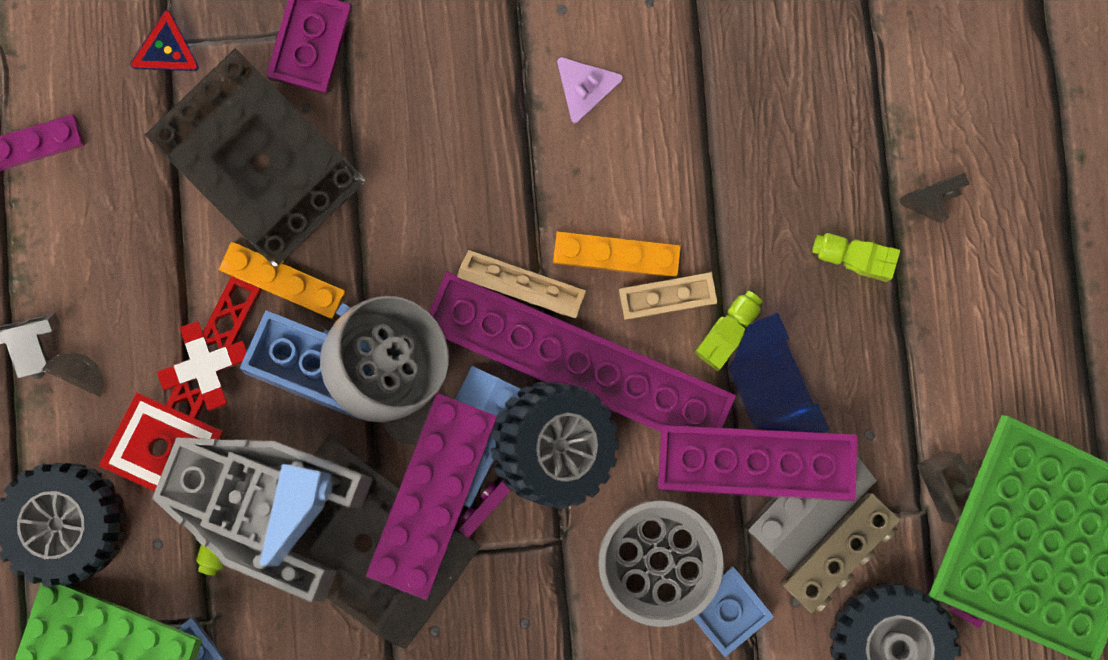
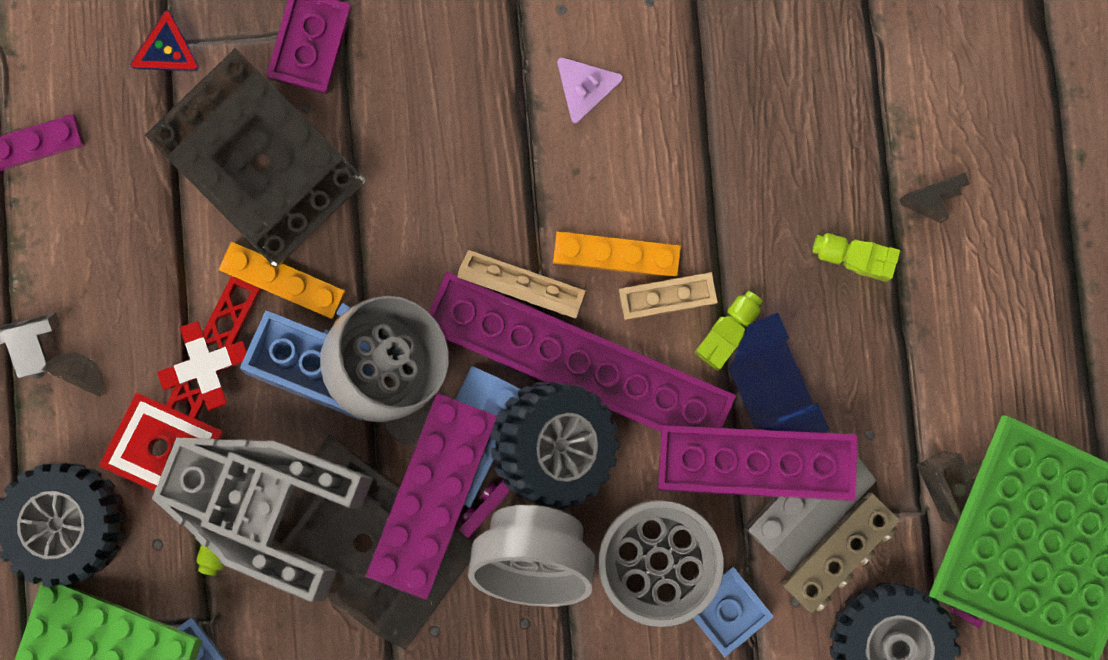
(296, 504): light blue slope -> none
(533, 558): none -> light grey wheel

